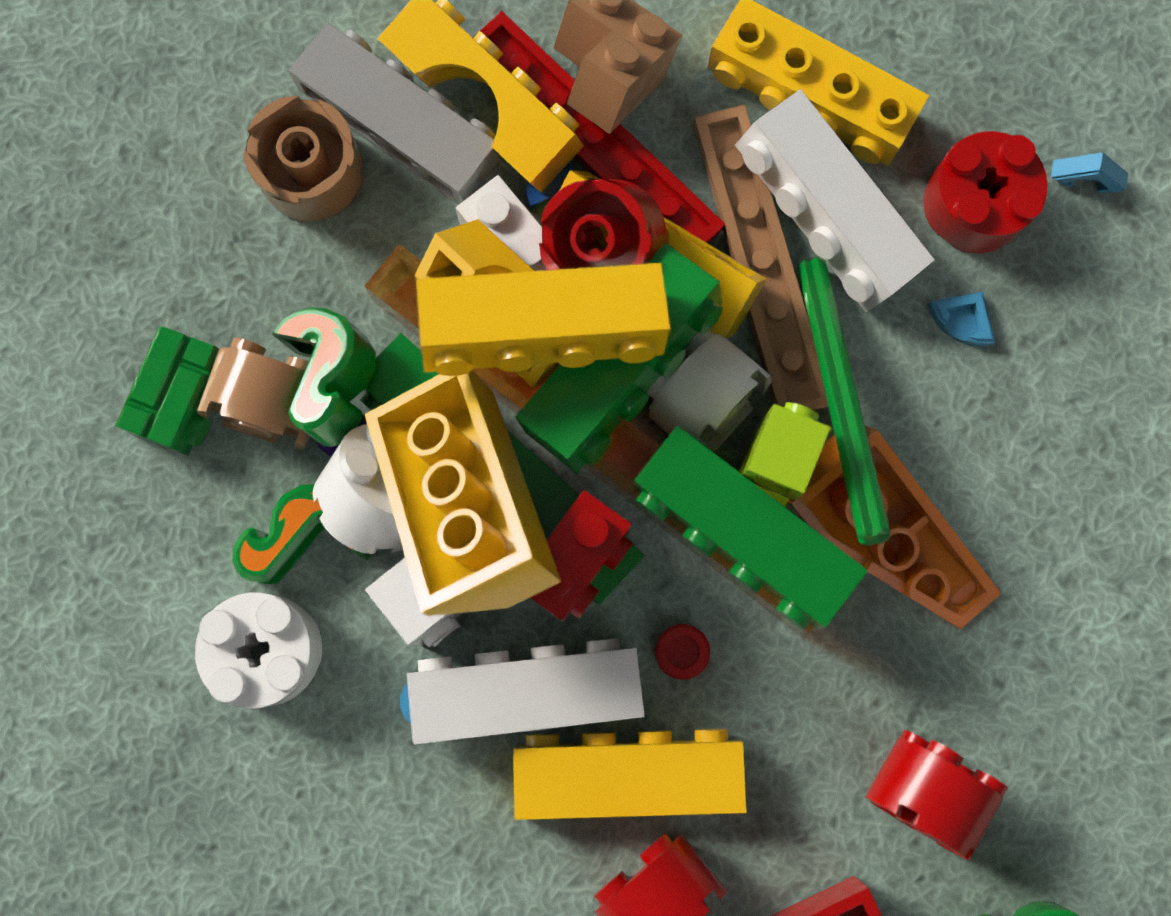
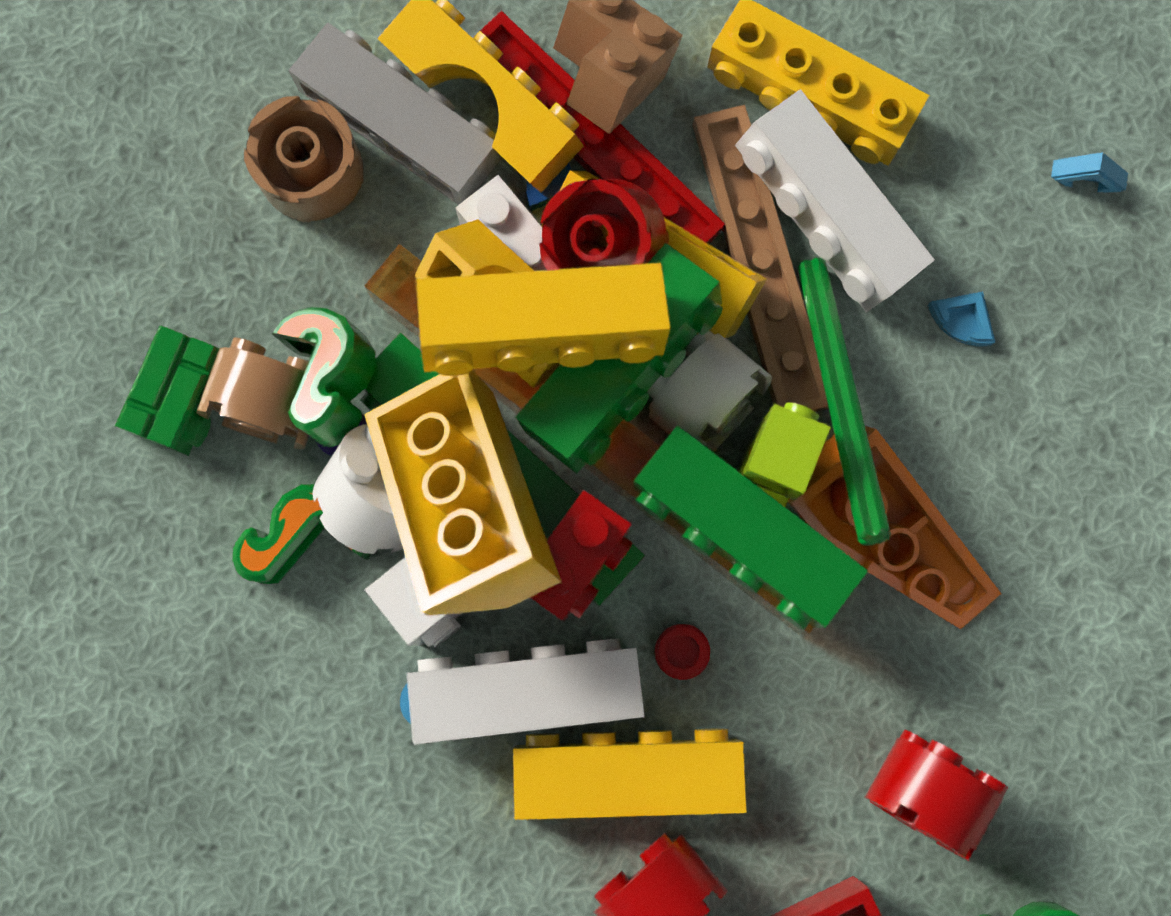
(237, 626): white brick -> none
(1009, 195): red brick -> none

